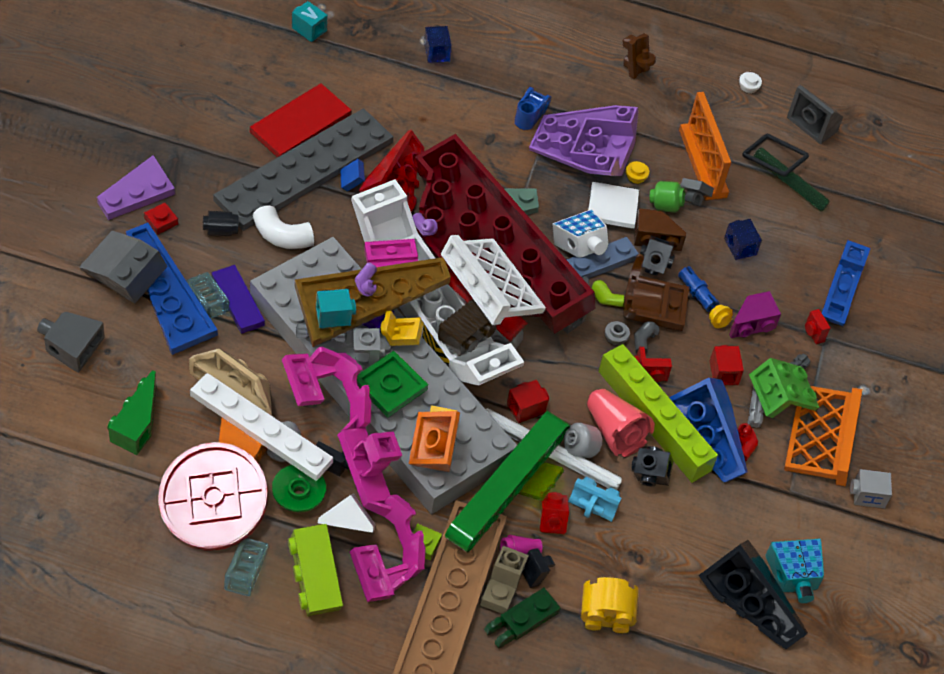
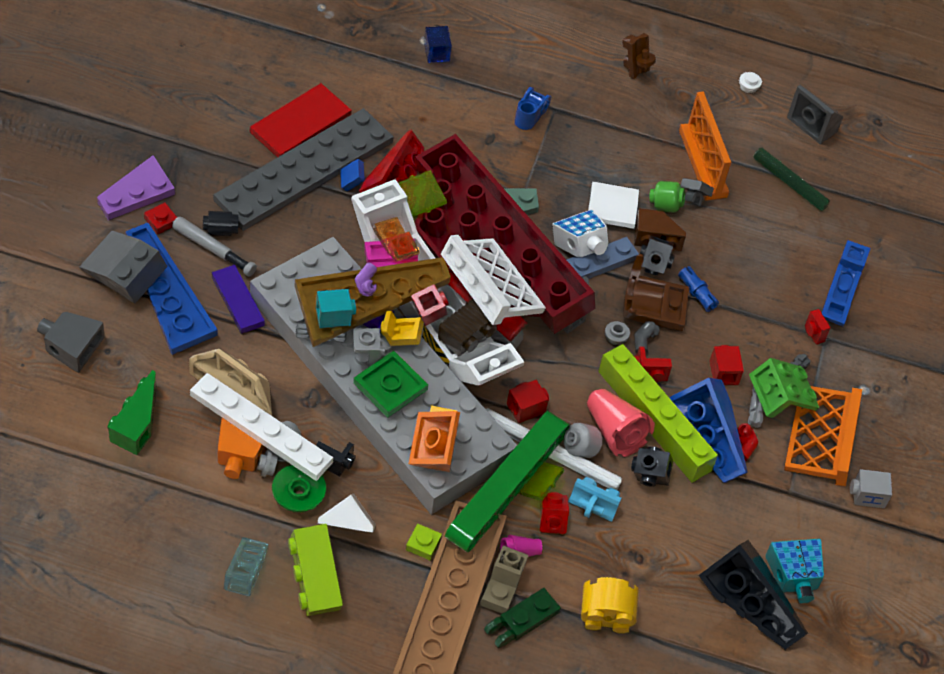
(203, 239): none -> light grey piece
(213, 496): plate -> none
(214, 308): clear light blue slope -> none
(267, 463): none -> light grey plate
(282, 234): white cylinder -> none
(309, 21): teal brick -> none
(366, 459): dark pink piece -> none
(395, 240): none -> clear orange slope
(422, 193): none -> clear neon green piece
(425, 226): medium lavender arm -> none
(430, 304): none -> red brick
(537, 567): black tile -> none
(589, 138): medium lavender wedge -> none
(605, 296): lime arm -> none
(637, 172): yellow plate -> none
(720, 316): yellow plate -> none
(742, 239): clear blue brick -> none
(756, 315): magenta slope -> none
(805, 155): black piece -> none

